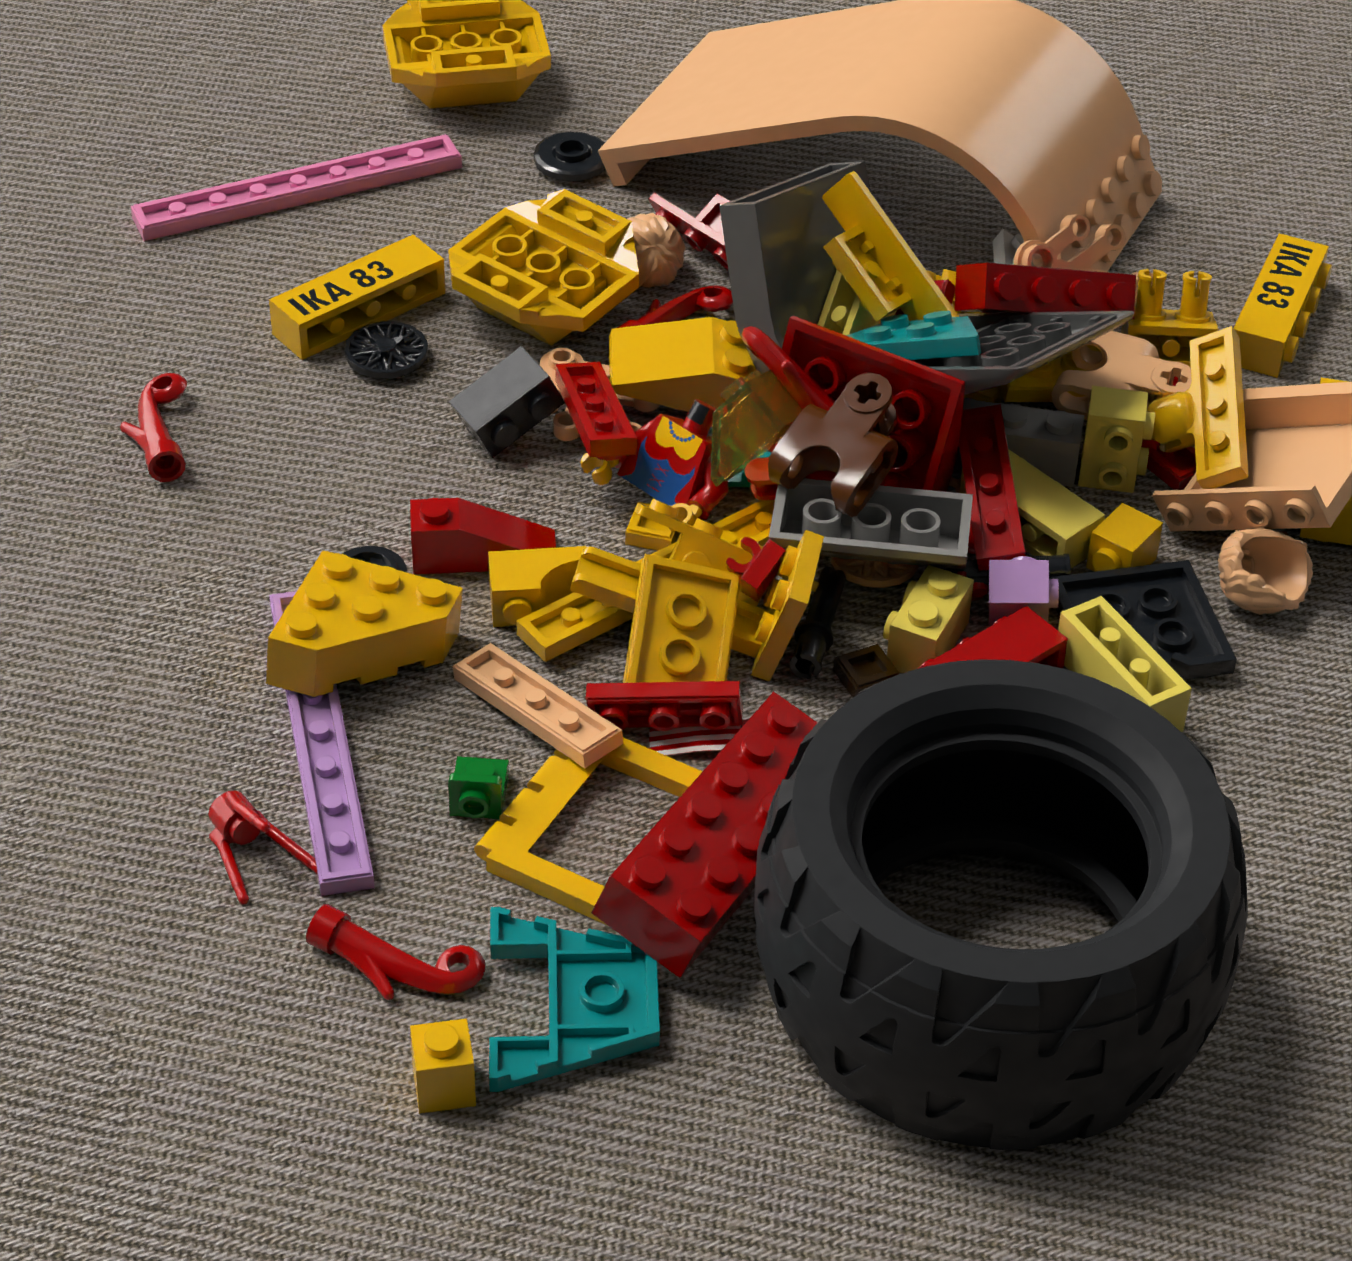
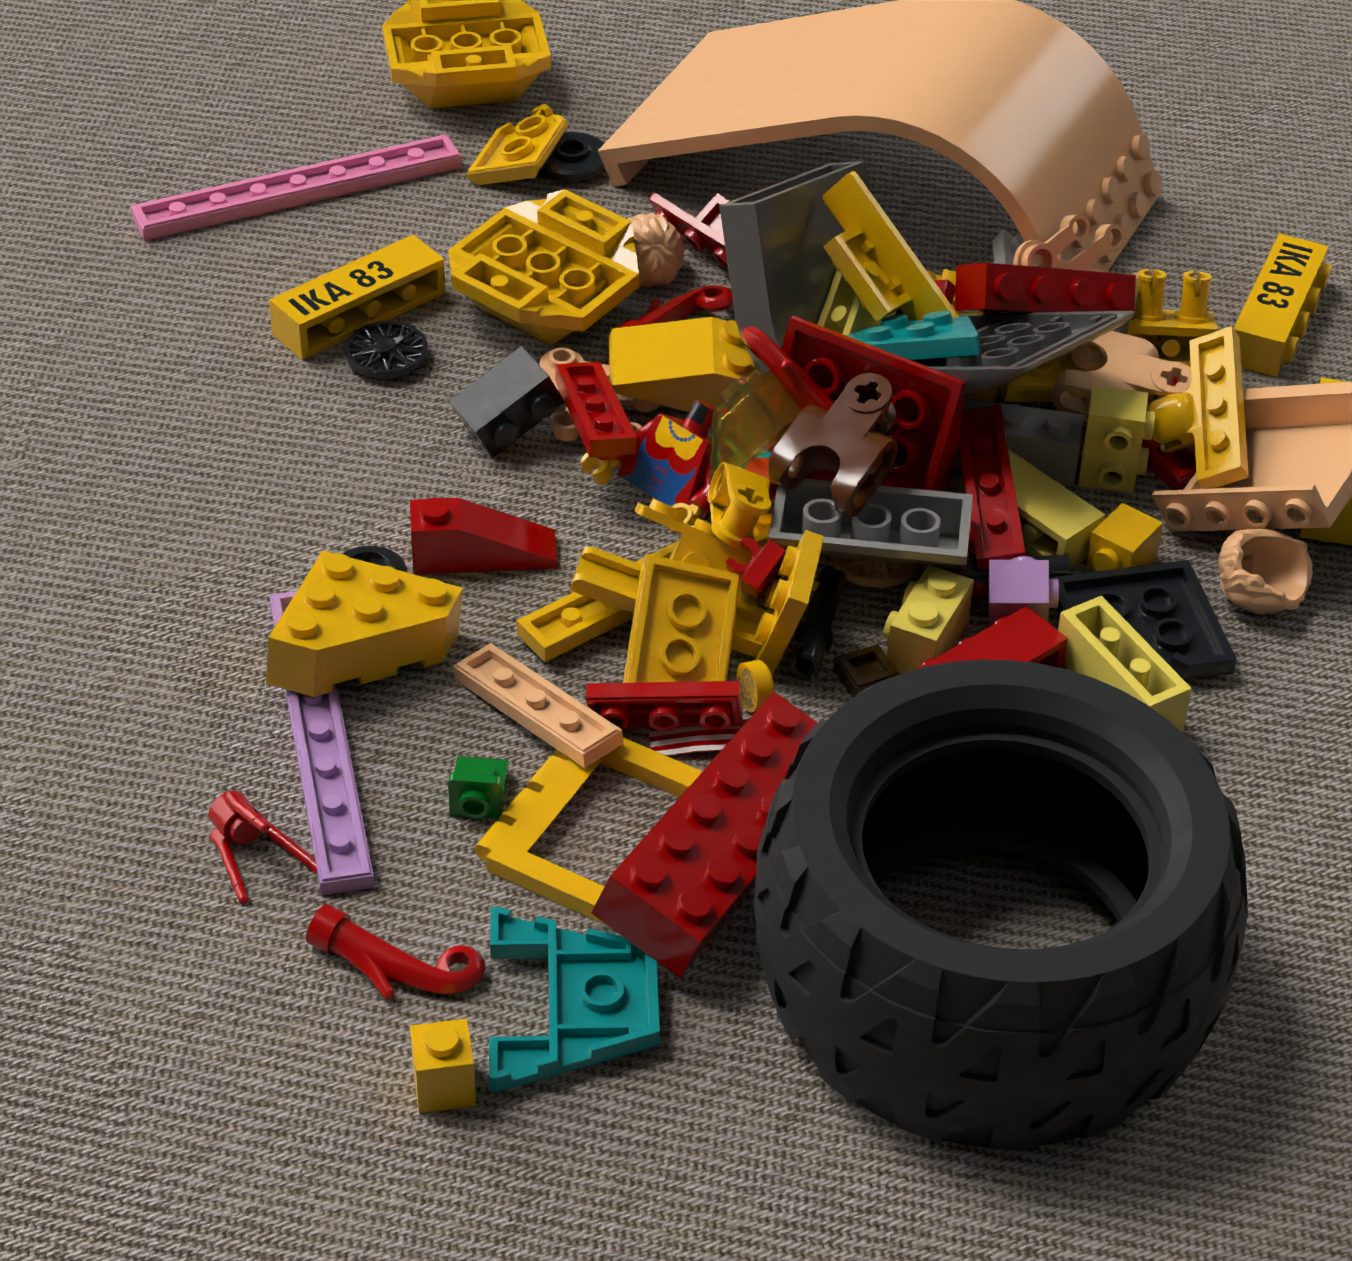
(162, 454): red plant -> none
(519, 150): none -> yellow tile
(529, 580): yellow arch -> none
(648, 533): yellow tile -> none
(736, 502): none -> yellow piece
(755, 683): none -> yellow tile

